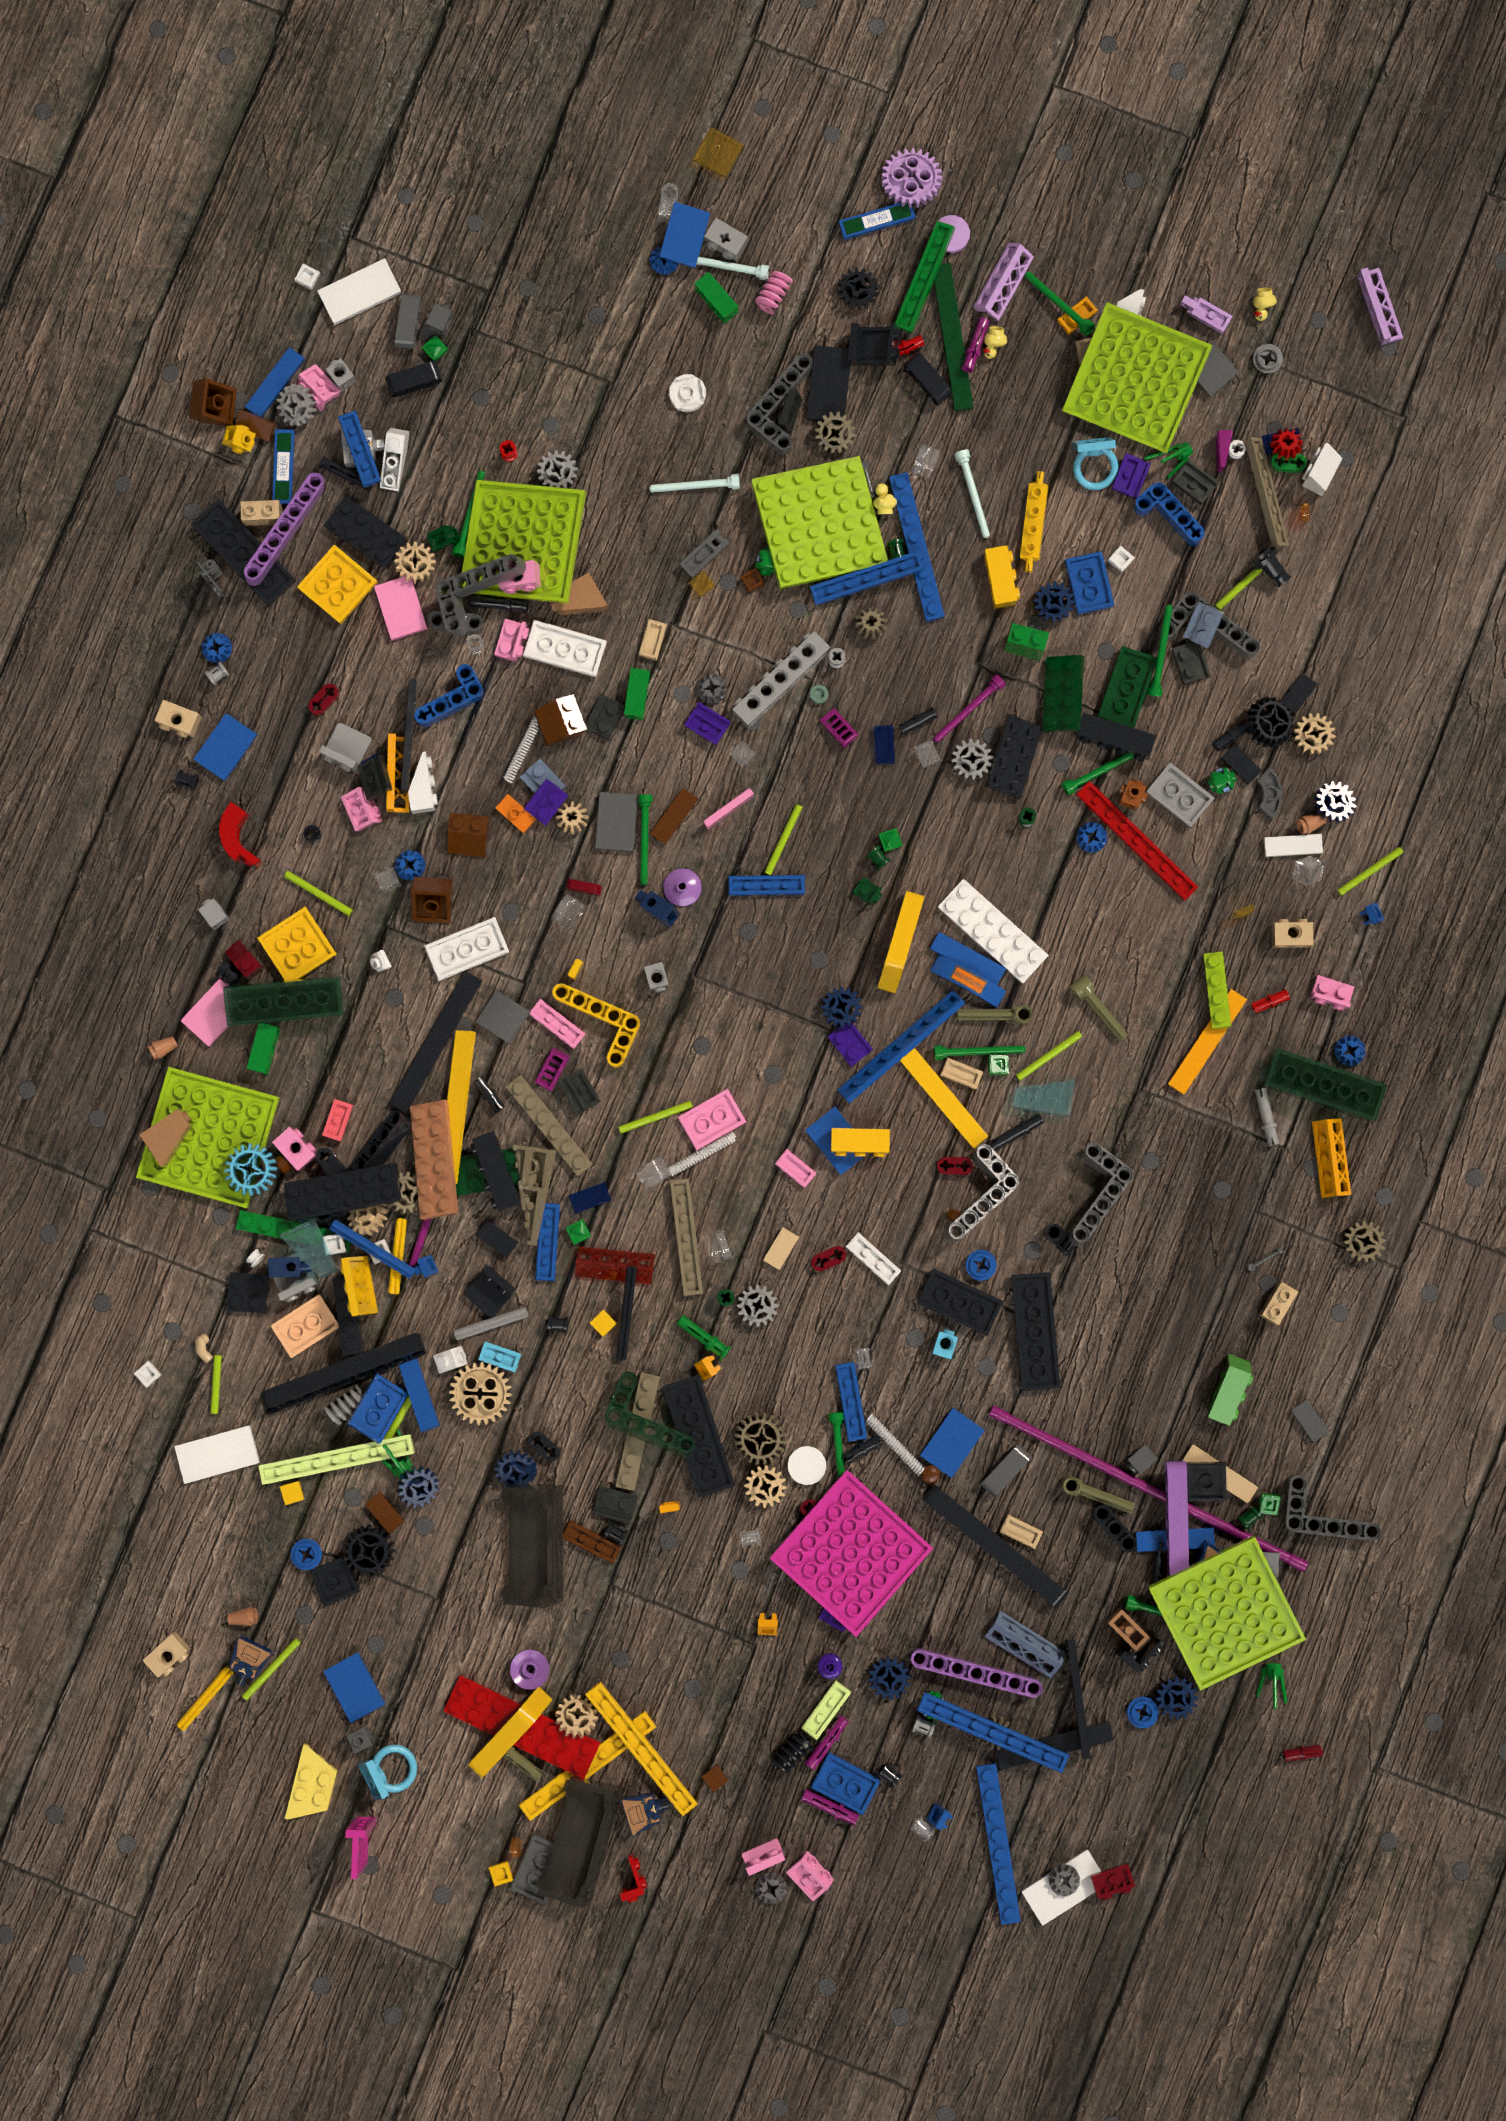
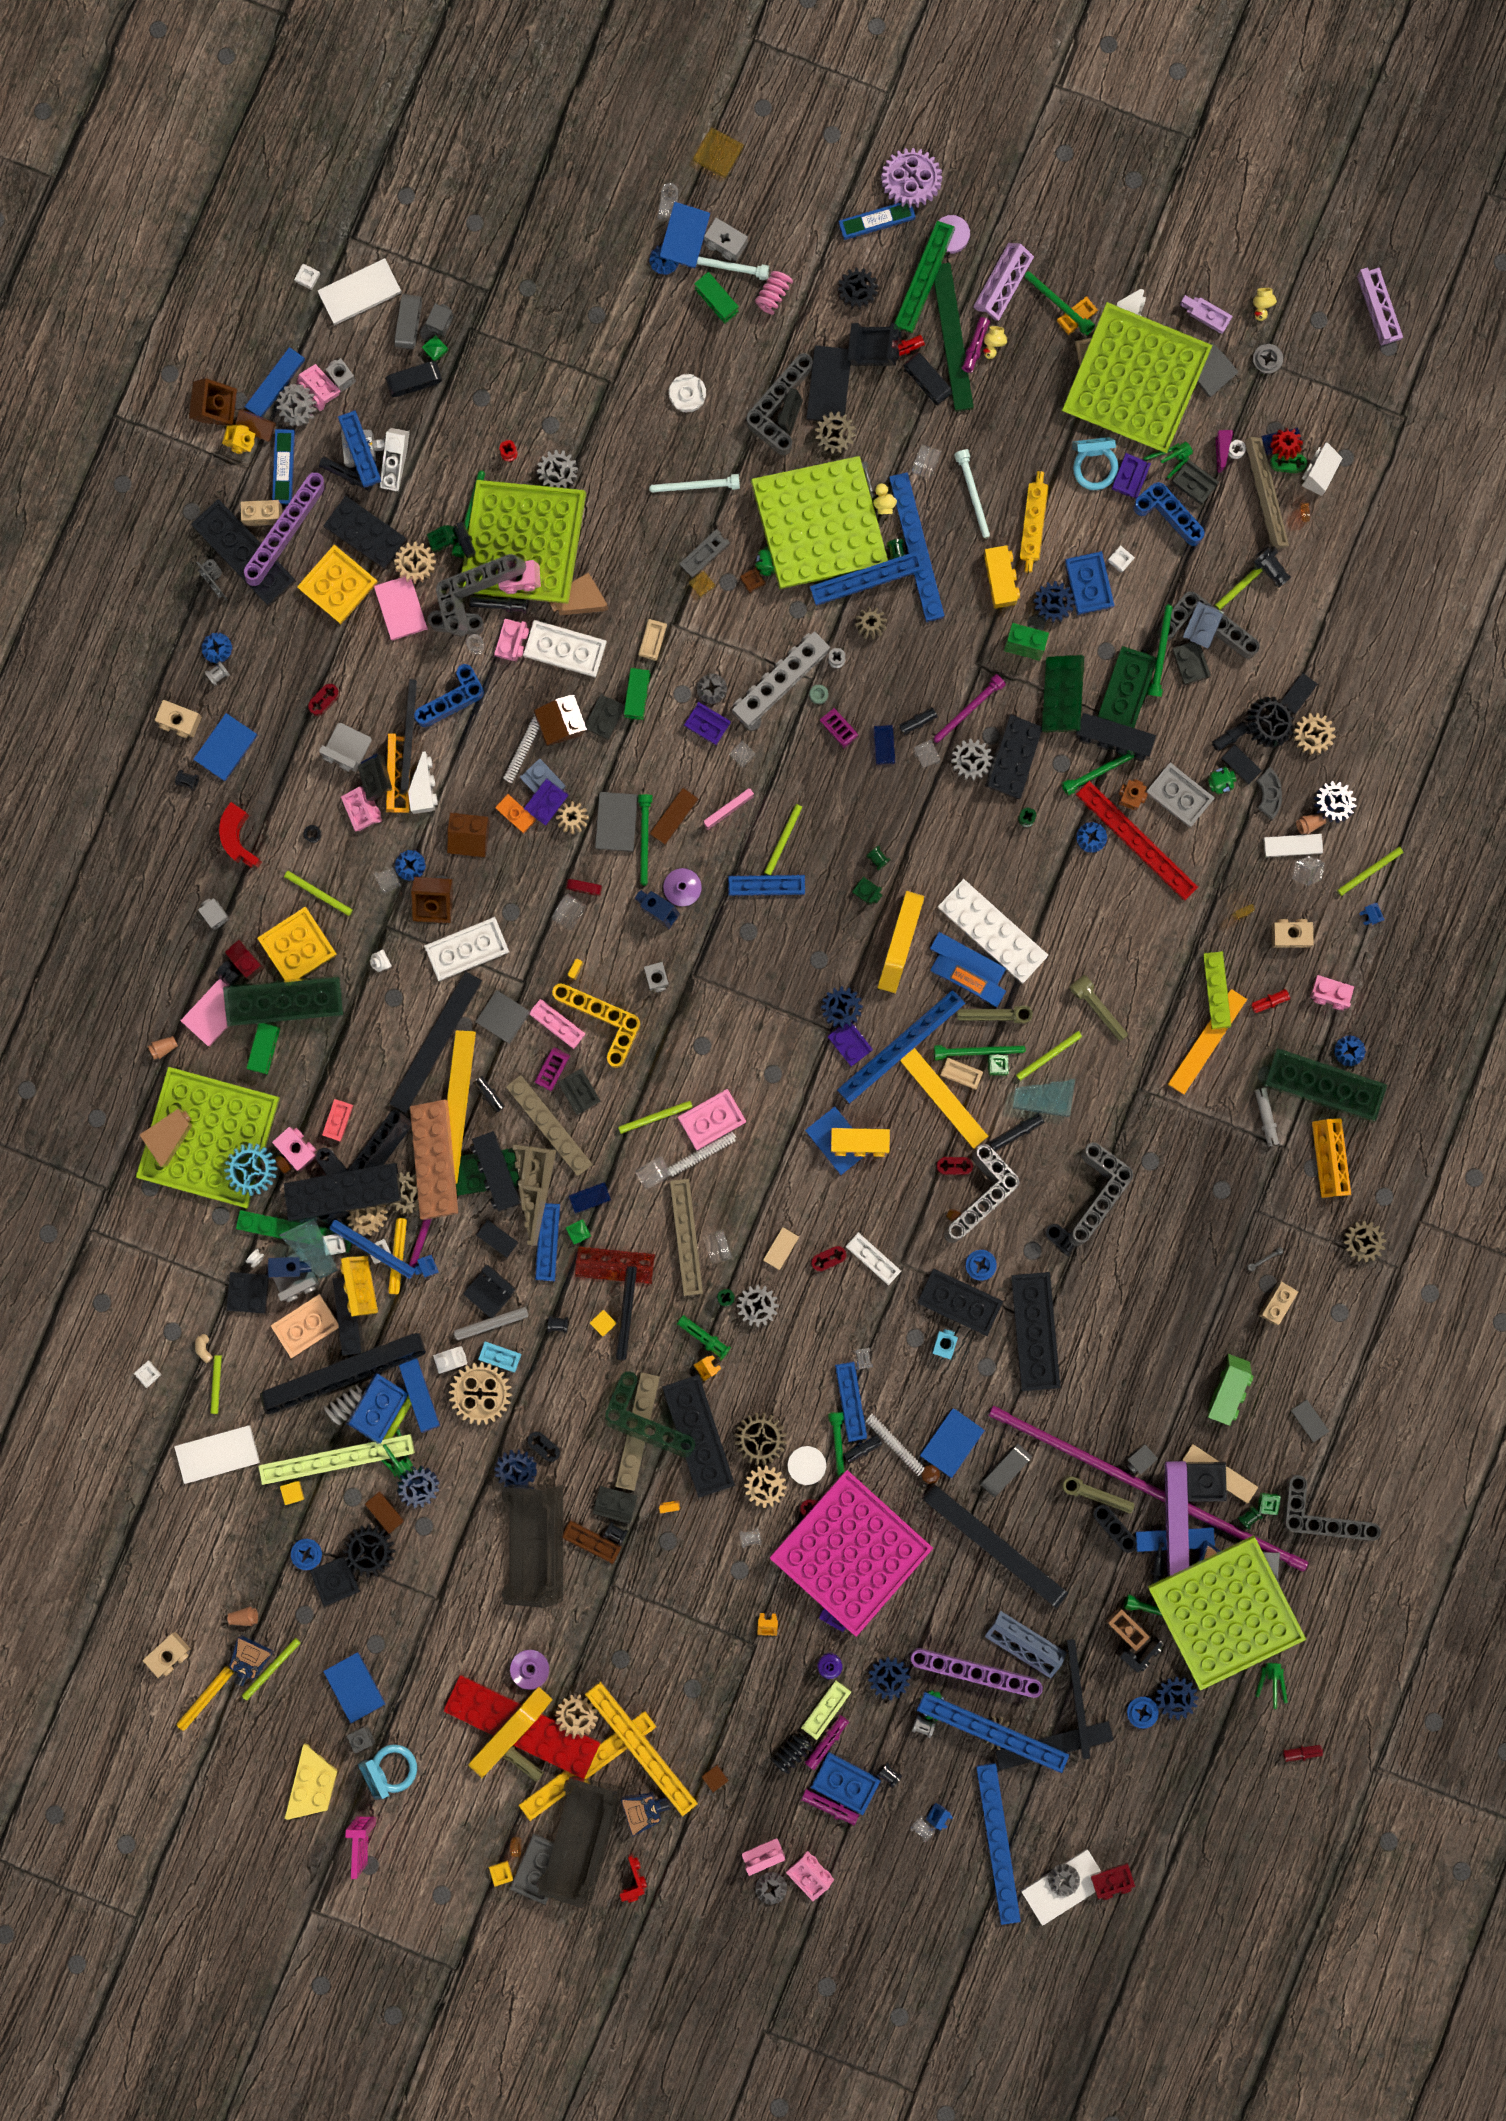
(464, 540): none -> black axle
(795, 1168): bright pink tile -> none
(890, 840): green tile -> none
(1021, 1531): tan tile -> none

